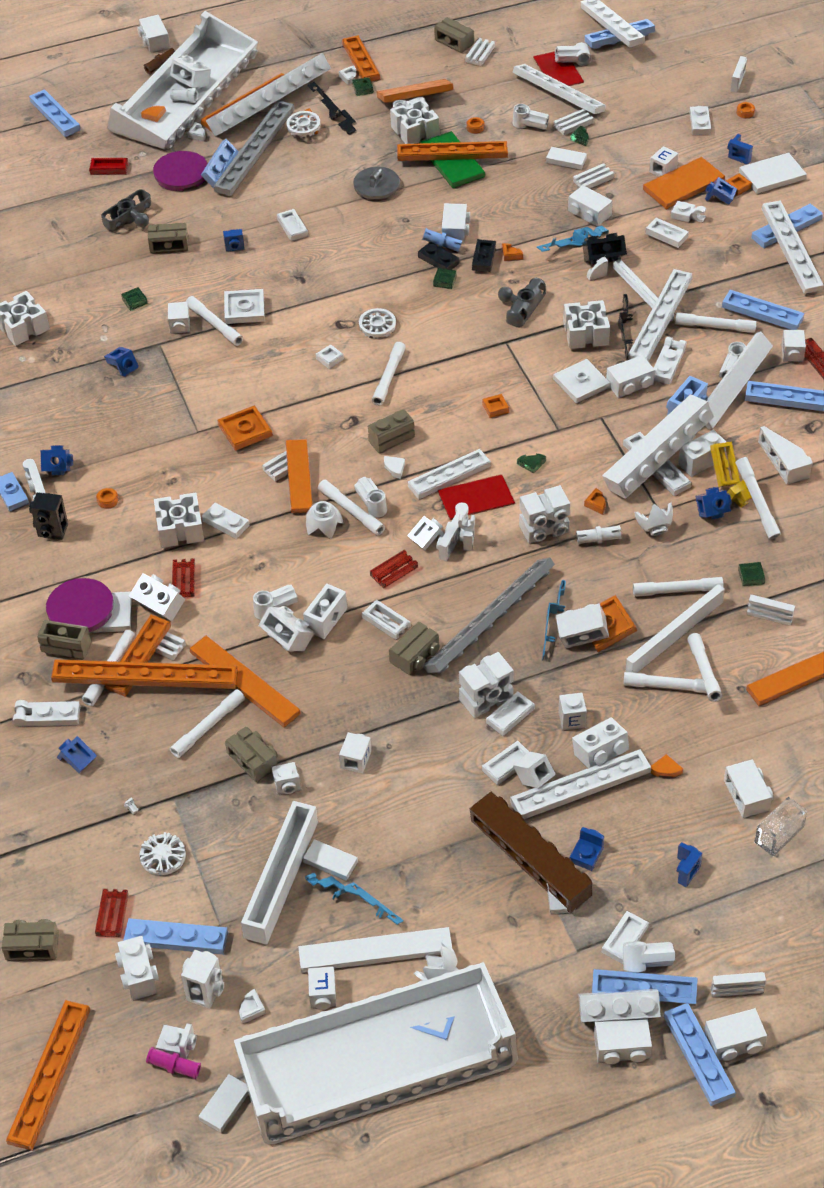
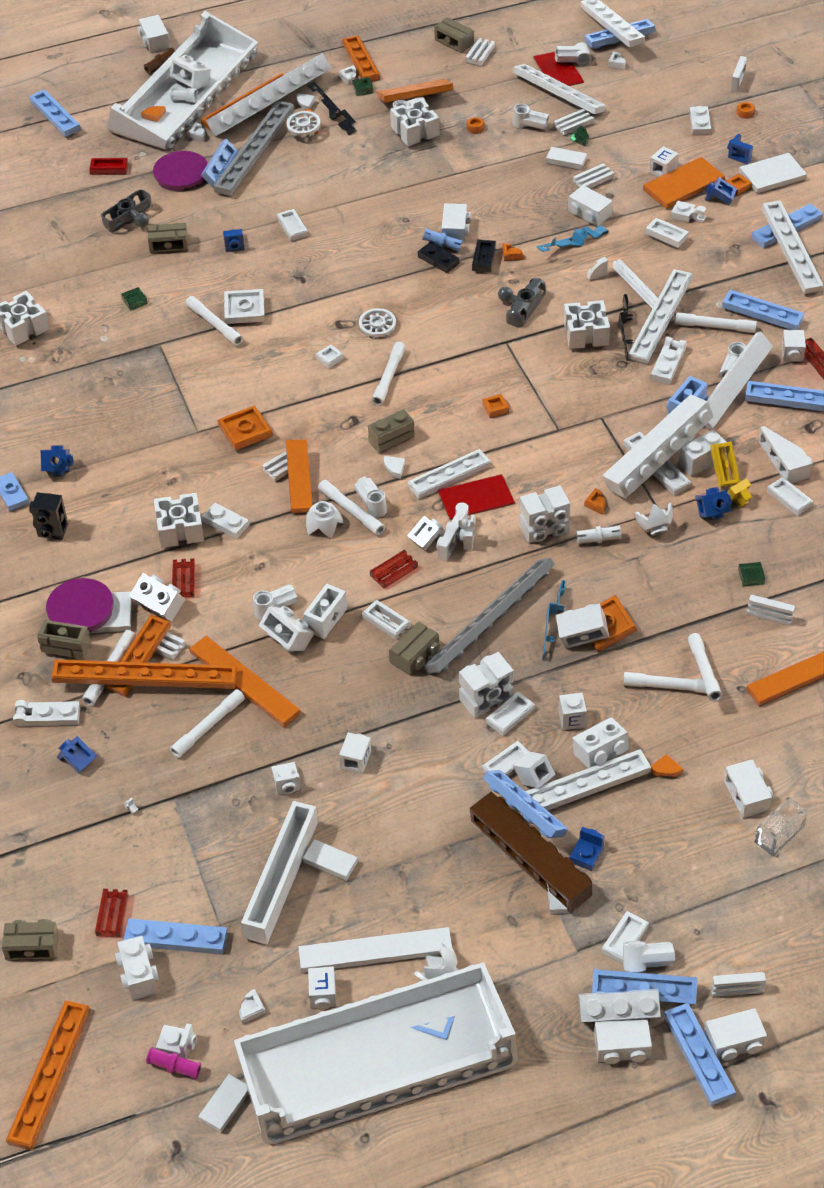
(33, 477): white plate -> none
(107, 498): orange tile -> none
(123, 359): blue bracket -> none
(162, 854): white wheel -> none
(178, 317): white brick -> none
(202, 978): white brick -> none
(251, 753): dark tan brick -> none
(305, 101): none -> white tile
(326, 882): dark azure piece -> none
(376, 182): flat silver shield -> none
(444, 278): clear green tile -> none
(452, 151): orange tile -> none
(455, 171): green tile -> none
(530, 808): none -> light blue plate
(532, 462): clear green tile -> none
(581, 381): white plate -> none
(609, 247): black brick -> none
(617, 61): none -> white tile
(630, 376): white brick -> none
(652, 588): white piece -> none
(675, 630): white tile -> none
(689, 864): blue bracket -> none
(766, 518): white piece -> none
(789, 496): none -> white tile

